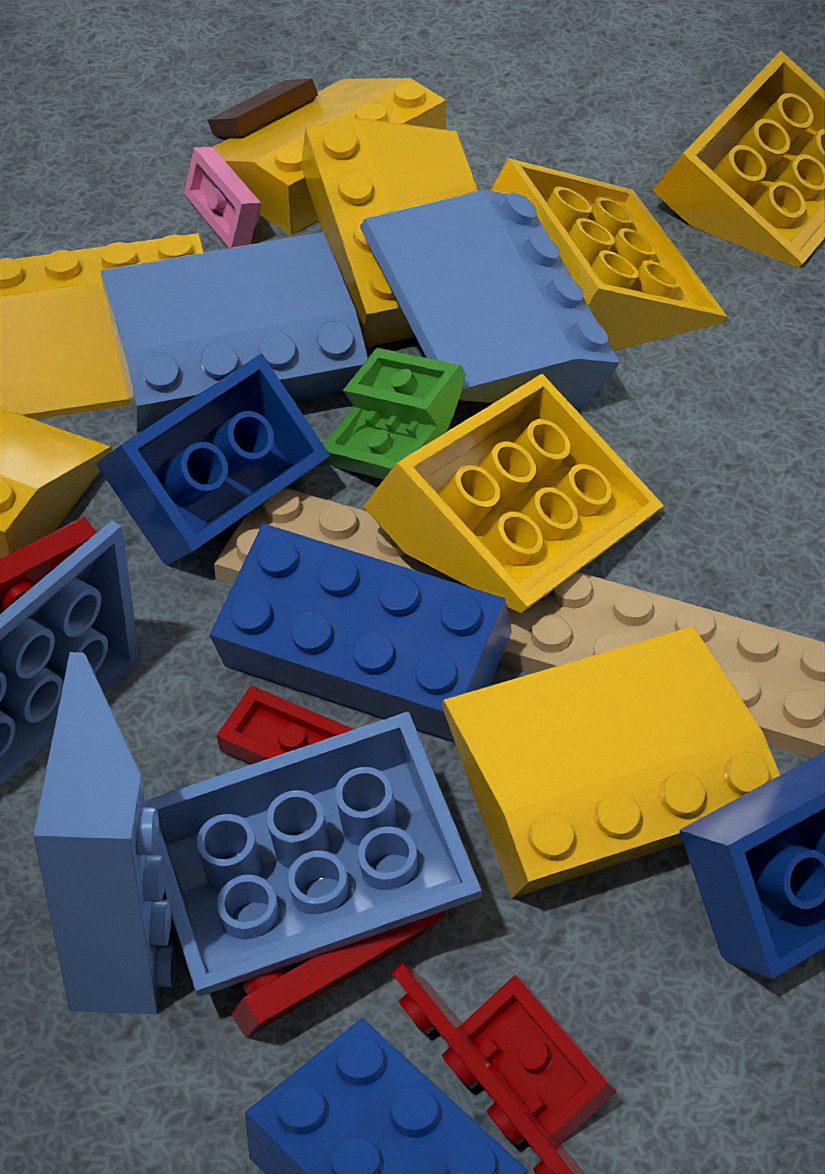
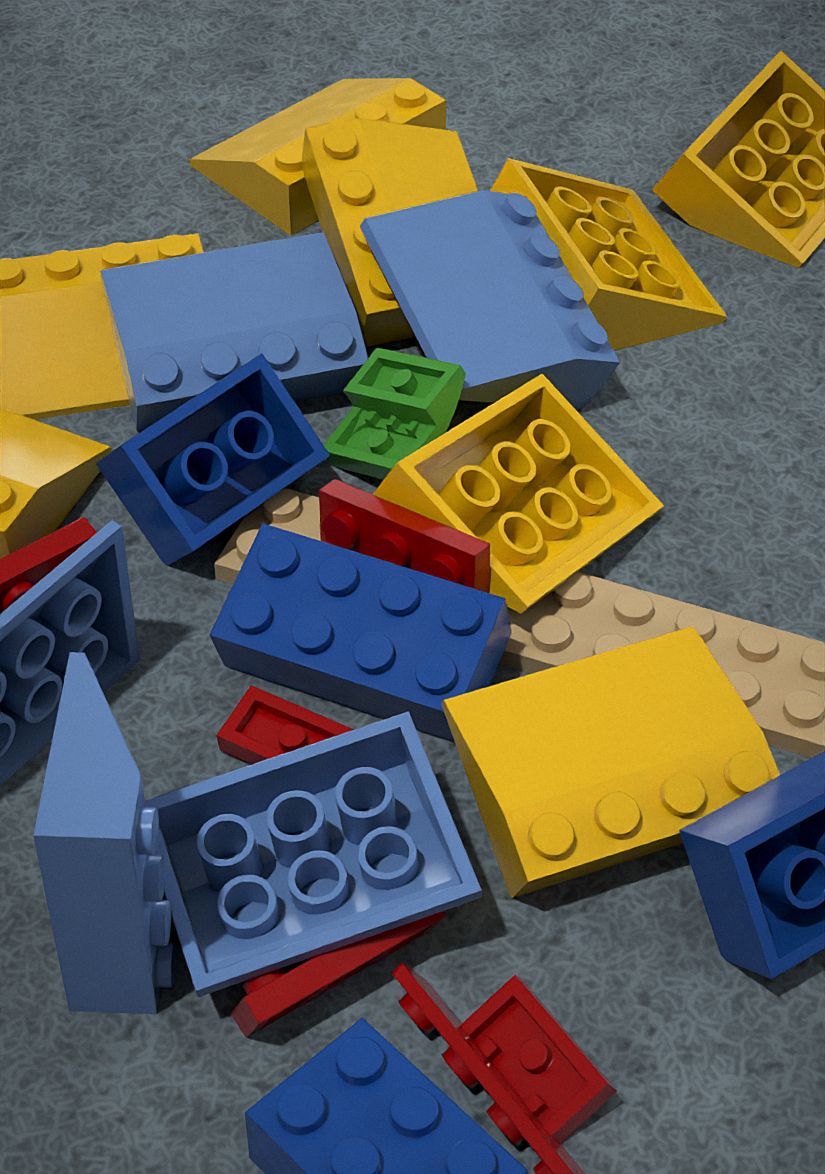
(222, 197): bright pink plate -> none
(263, 108): reddish brown tile -> none
(400, 536): none -> red plate

